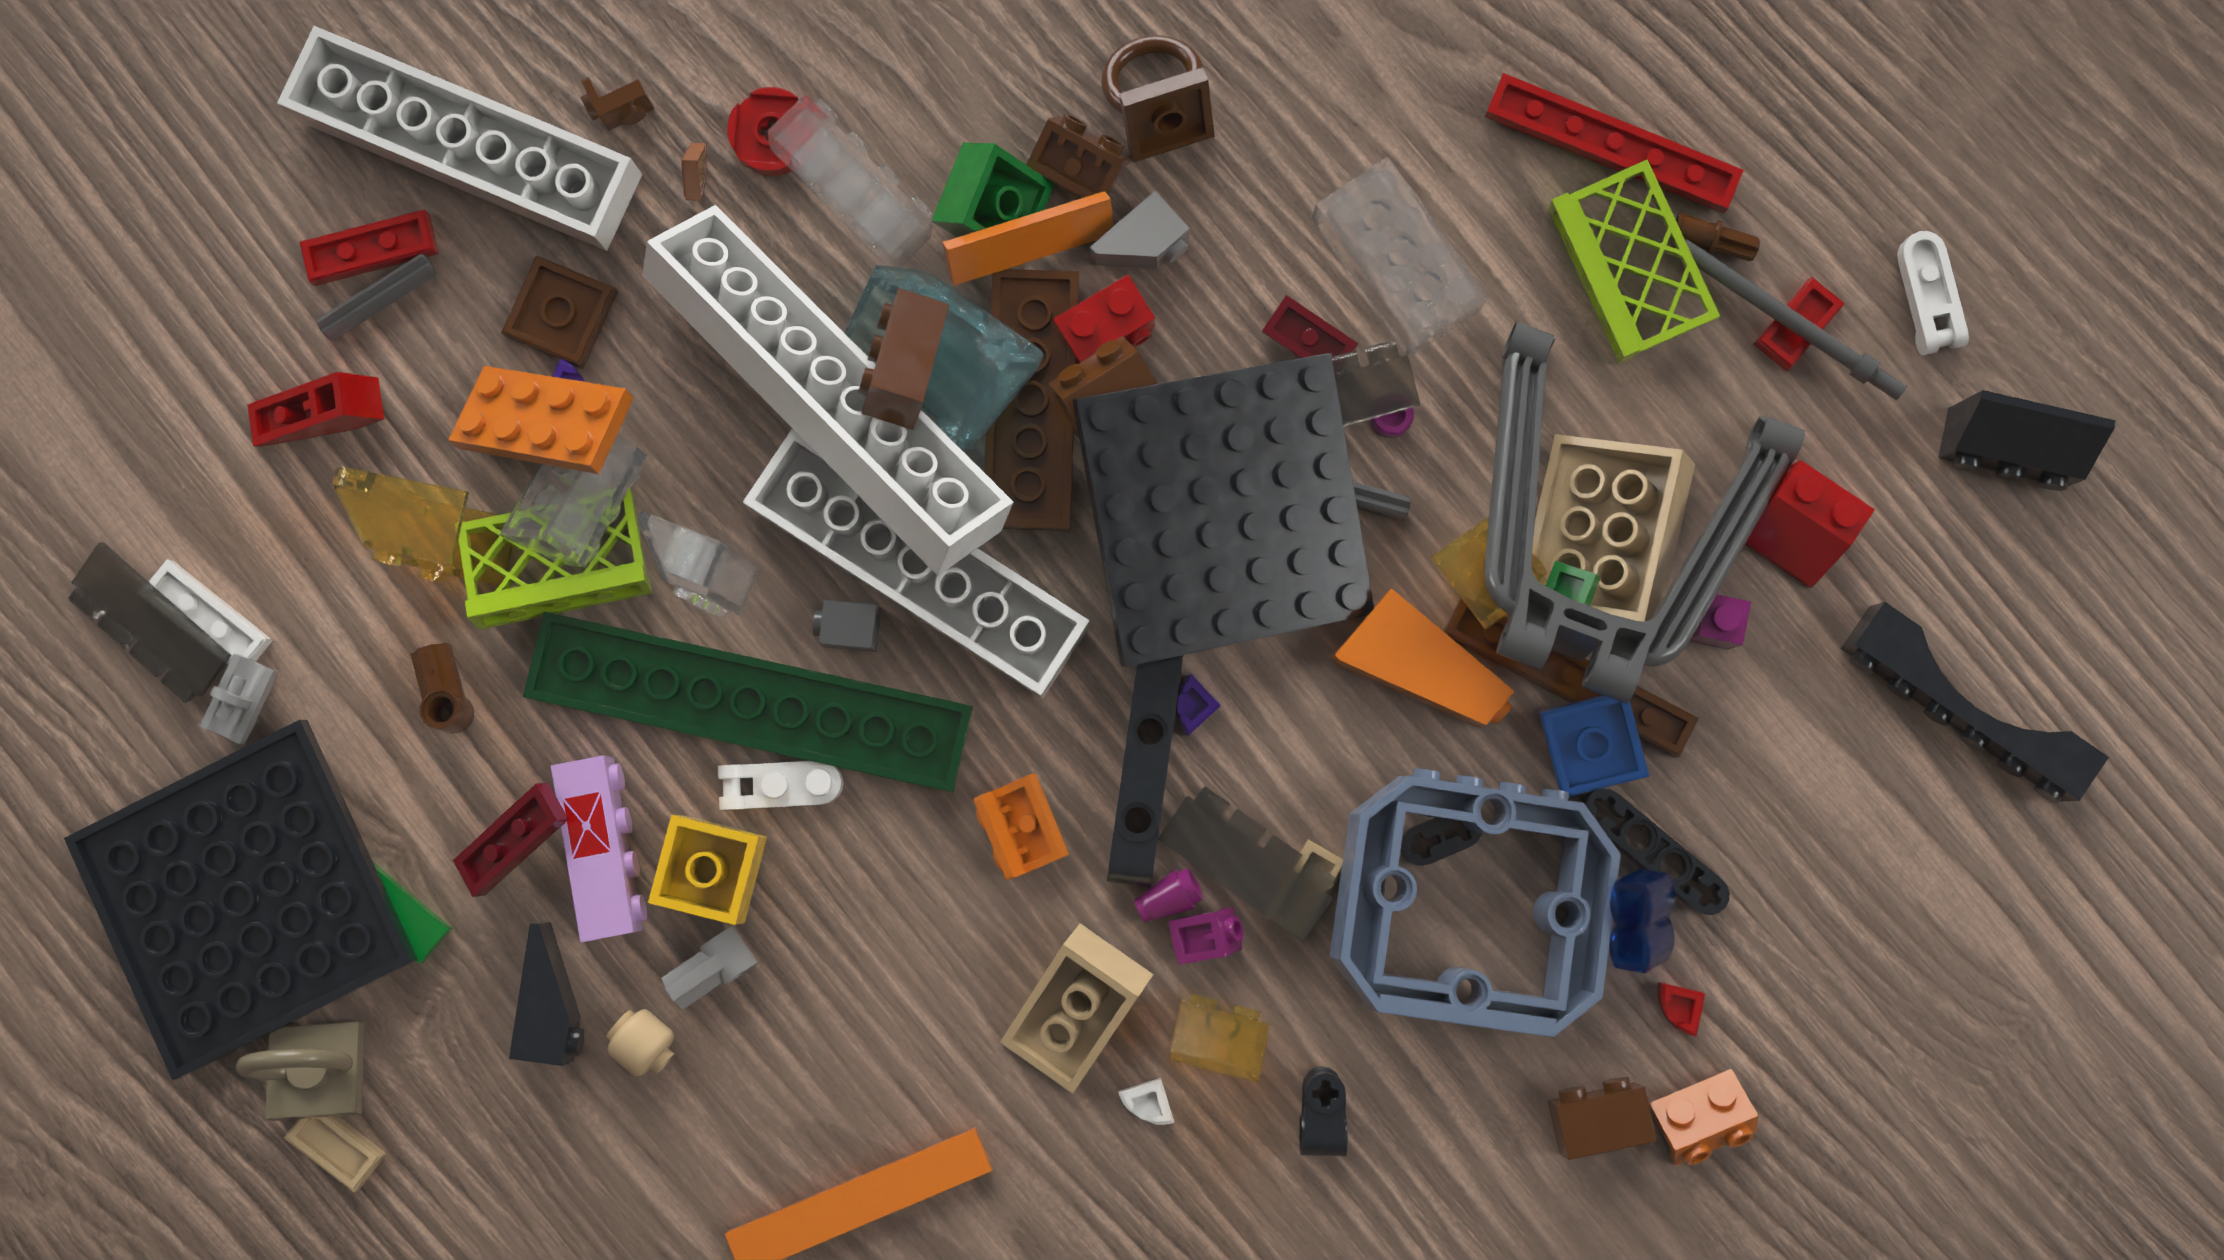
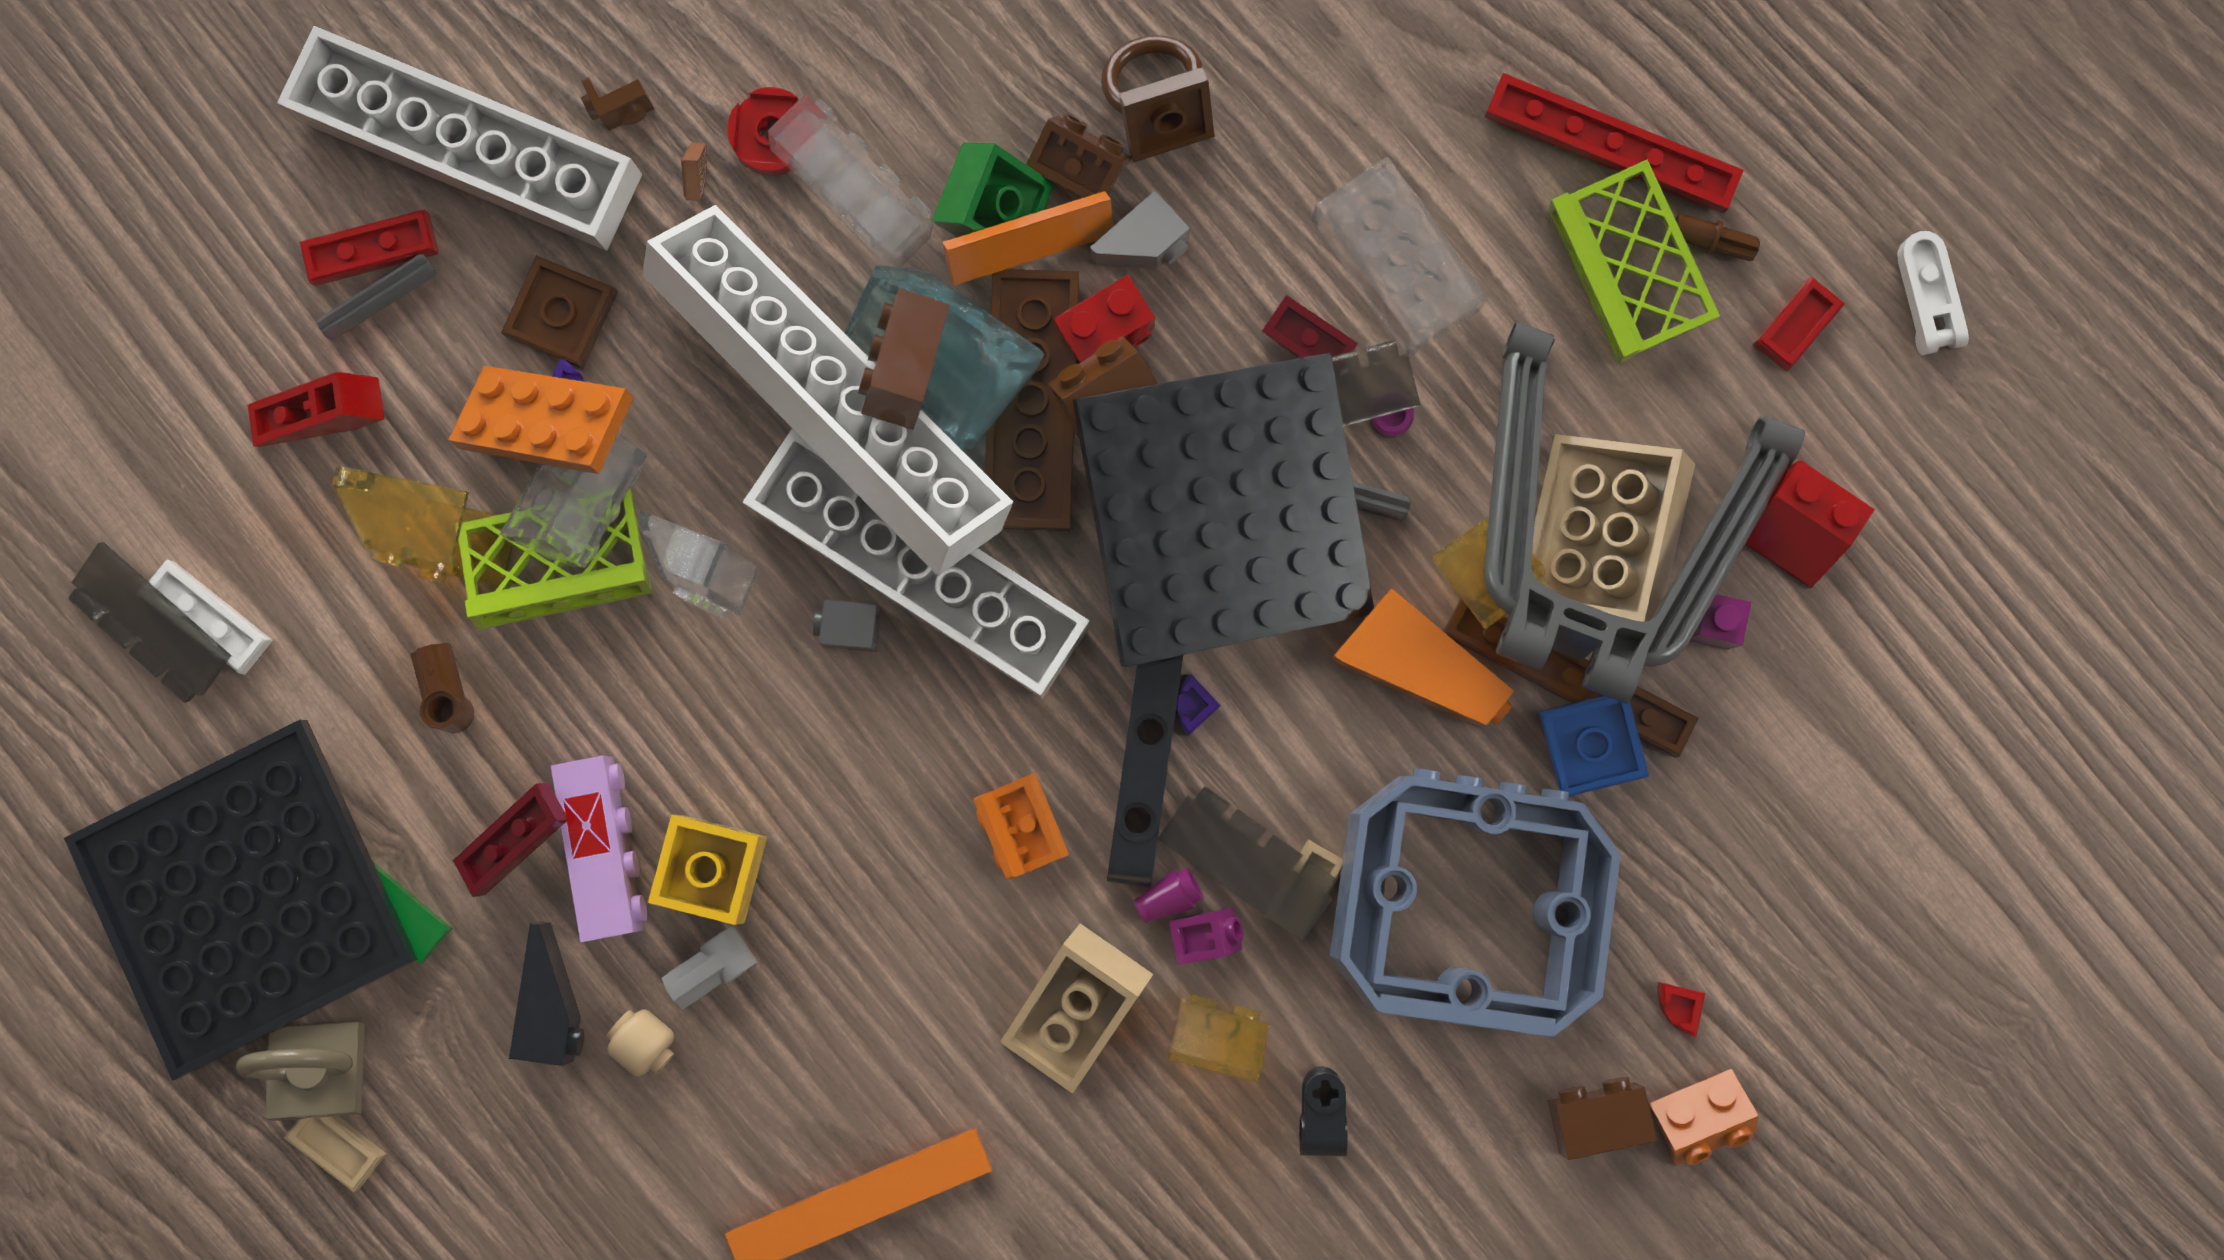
(238, 699): light grey hips -> none
(748, 701): dark green plate -> none
(780, 785): white plate -> none
(1148, 1102): white tile -> none
(1439, 850): black beam -> none
(1573, 582): green plate -> none
(1641, 914): clear blue brick -> none
(1657, 847): black beam -> none
(1862, 368): dark grey bar -> none
(1897, 651): black arch -> none
(2023, 439): black slope -> none

